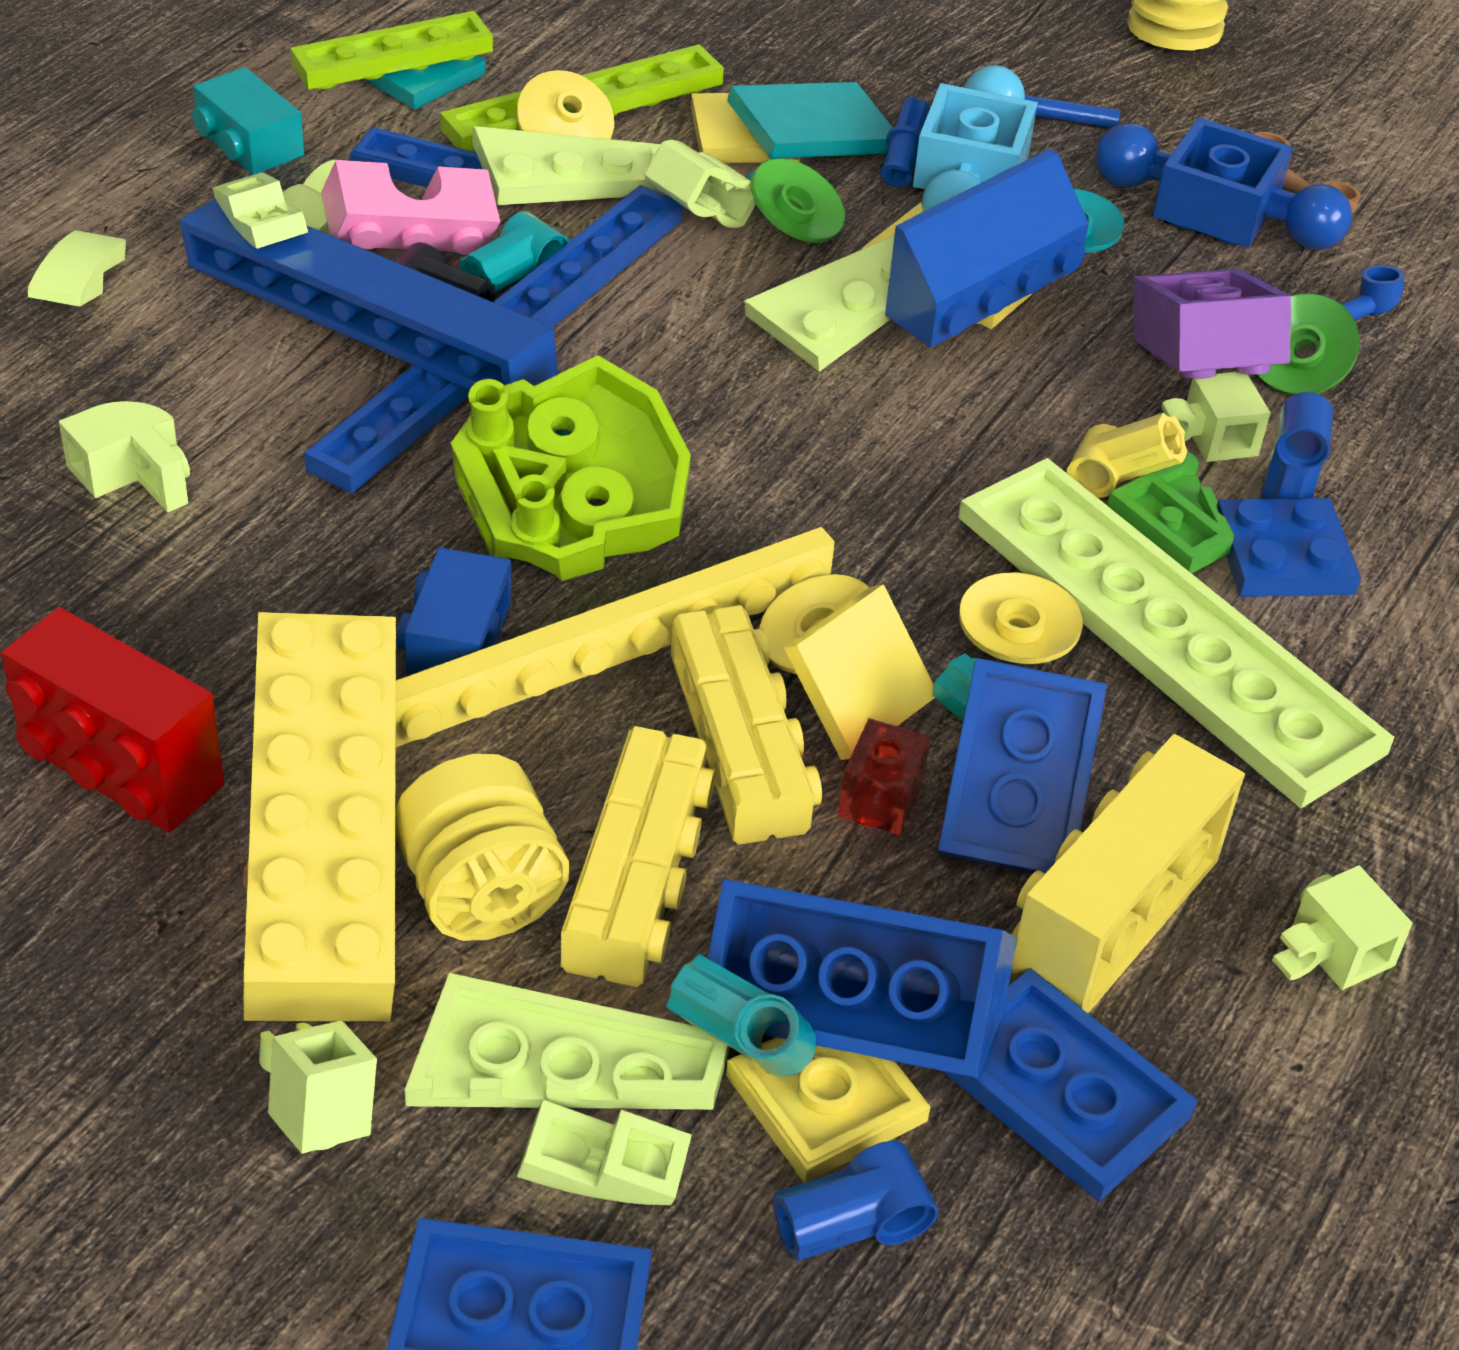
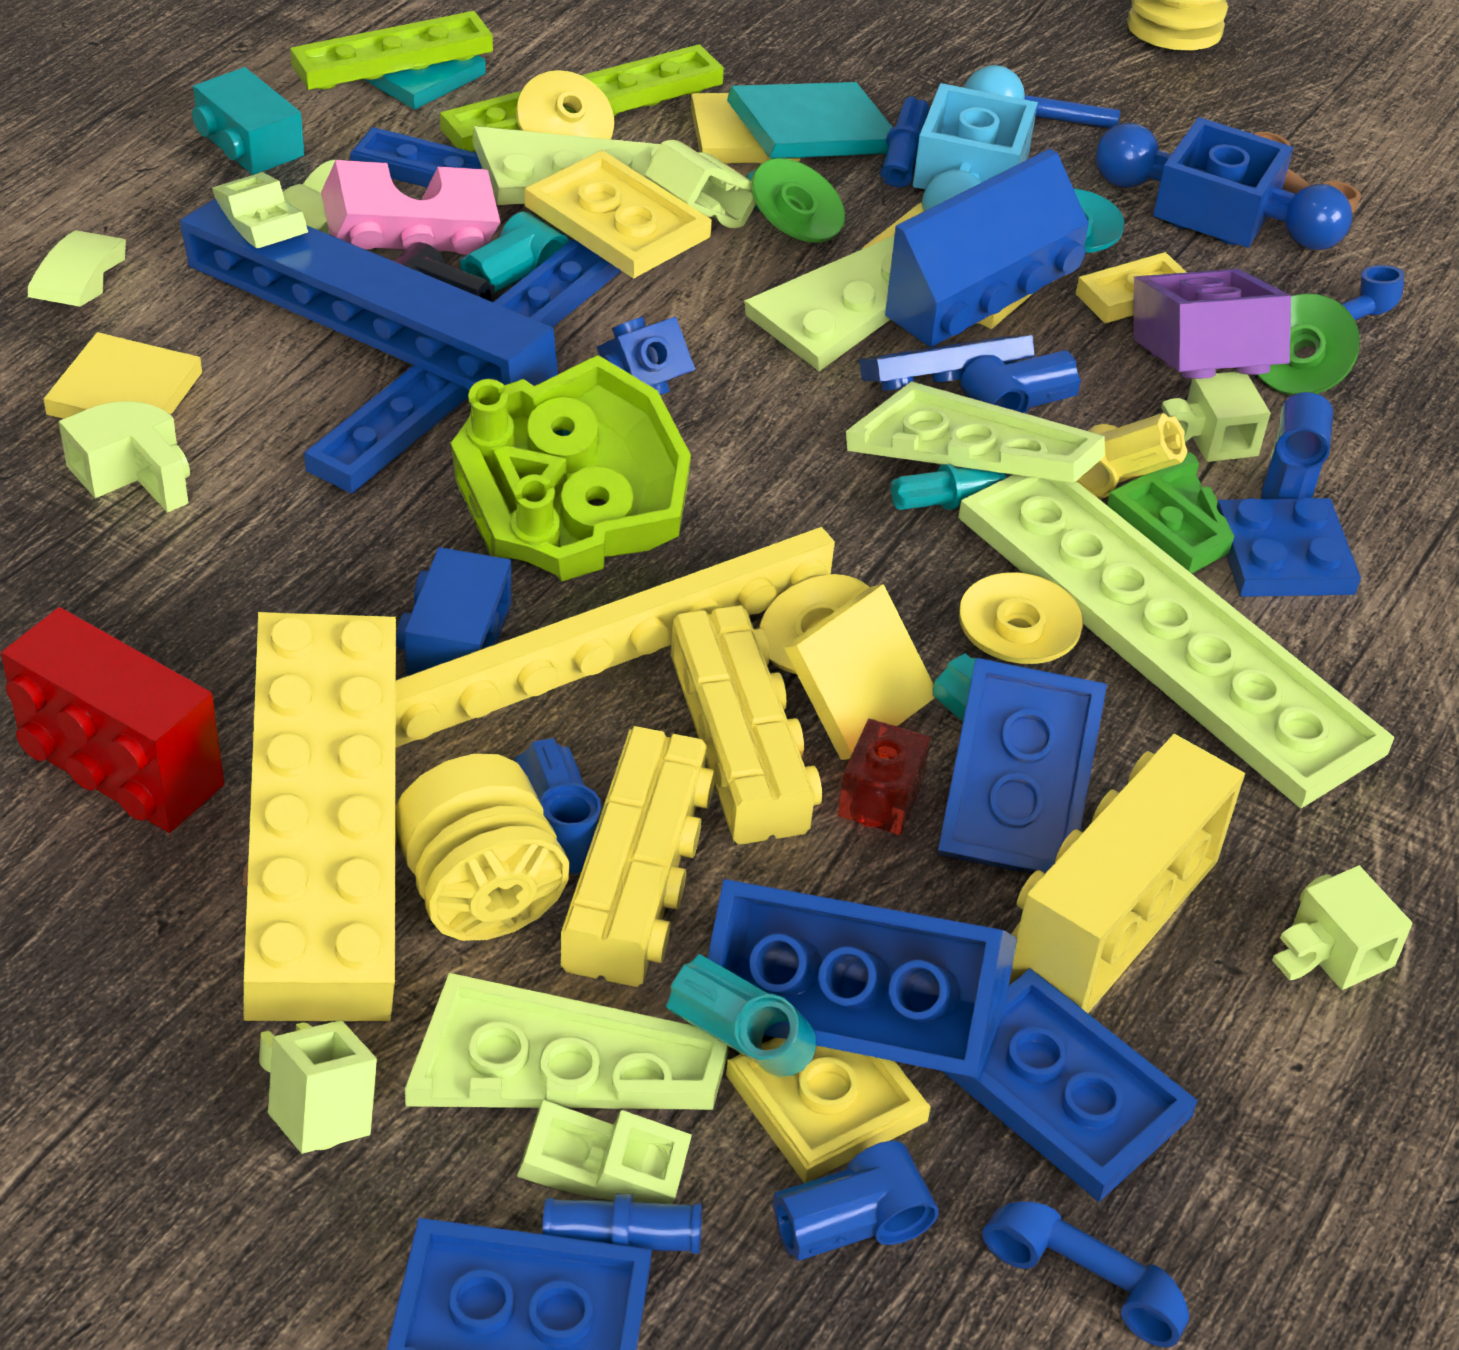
(122, 371): none -> light yellow tile
(566, 801): none -> blue piece
(618, 213): none -> light yellow plate
(626, 1223): none -> blue pin
(649, 352): none -> brick
(942, 487): none -> teal axle
(943, 362): none -> plate
(974, 434): none -> yellowish green wing
(1022, 382): none -> blue piece
(1111, 290): none -> light yellow plate
(1155, 1305): none -> blue bar

